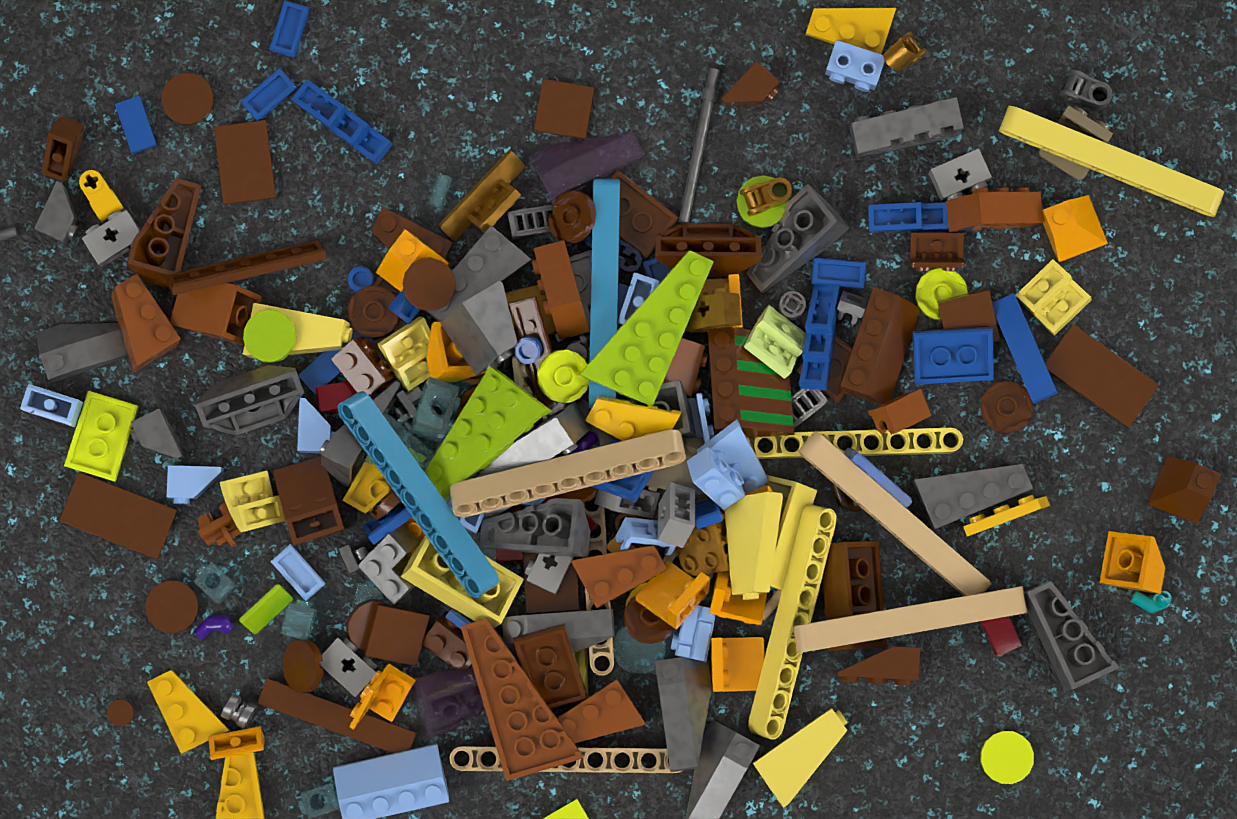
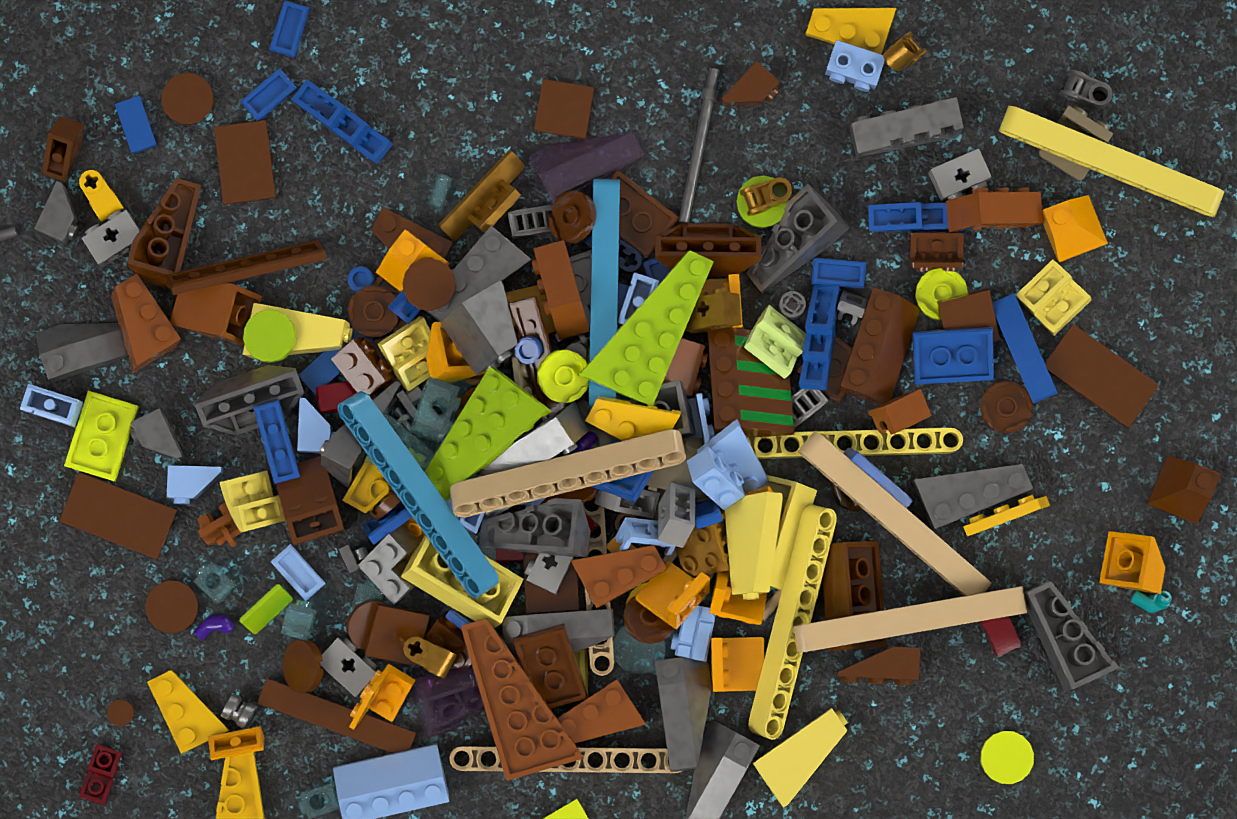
(100, 775): none -> dark red slope
(276, 441): none -> blue tile
(433, 658): none -> pearl gold piece

